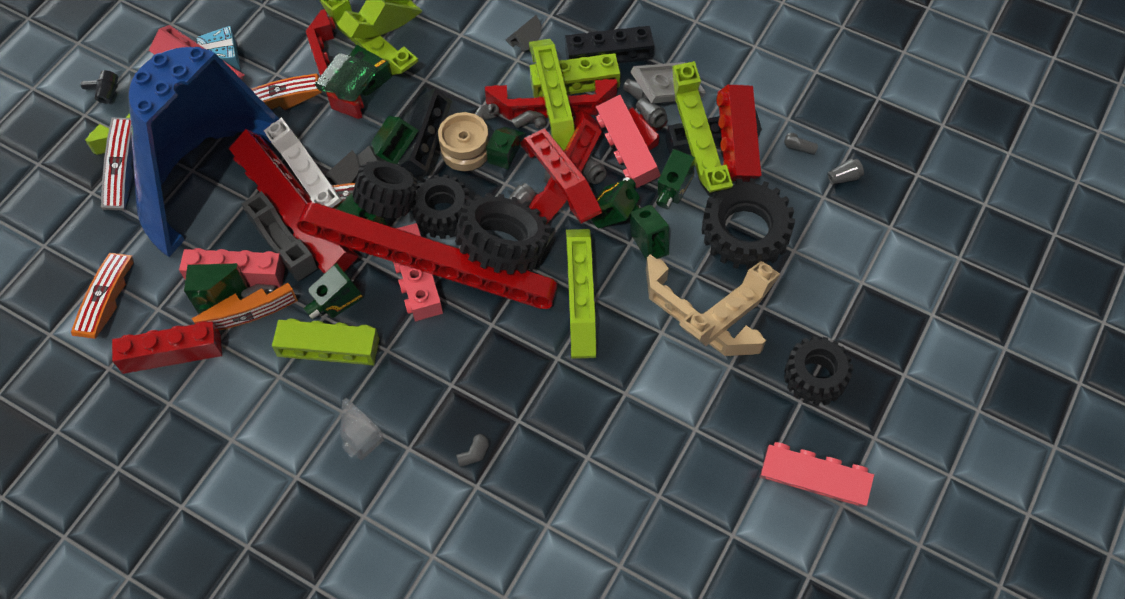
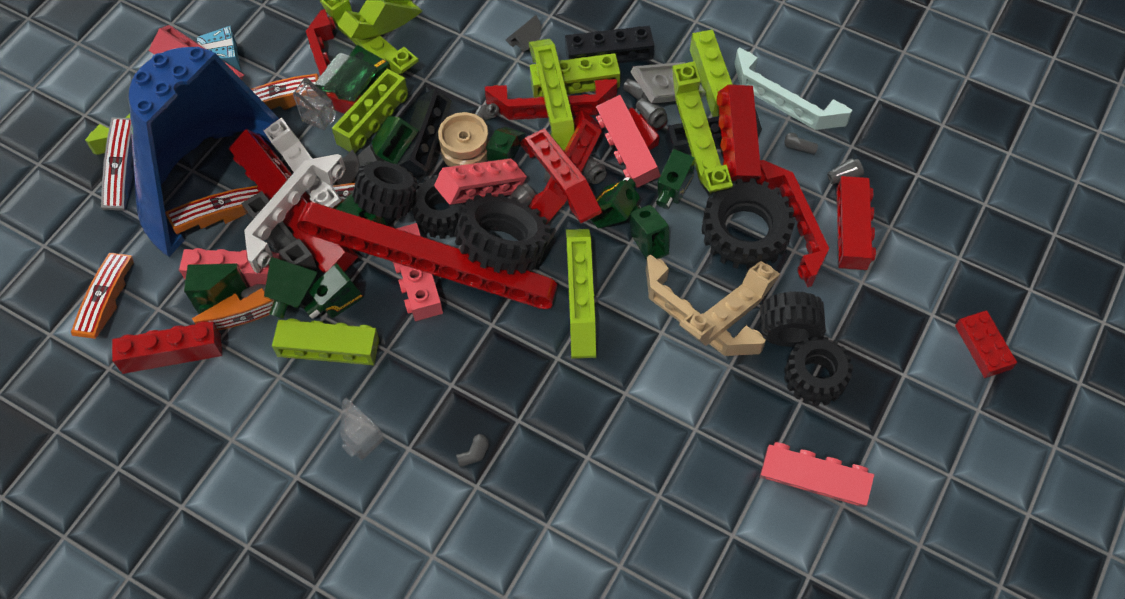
(104, 86): black piece -> none
(211, 209): none -> slope
(286, 285): none -> dark green torso
(314, 105): none -> clear slope
(324, 168): none -> white slope
(370, 111): none -> lime brick
(467, 180): none -> coral brick
(529, 116): dark grey arm -> none
(710, 66): none -> lime brick
(792, 317): none -> black tyre
(807, 224): none -> red slope
(811, 115): none -> light aqua slope
(854, 223): none -> red brick
(985, 344): none -> red piece

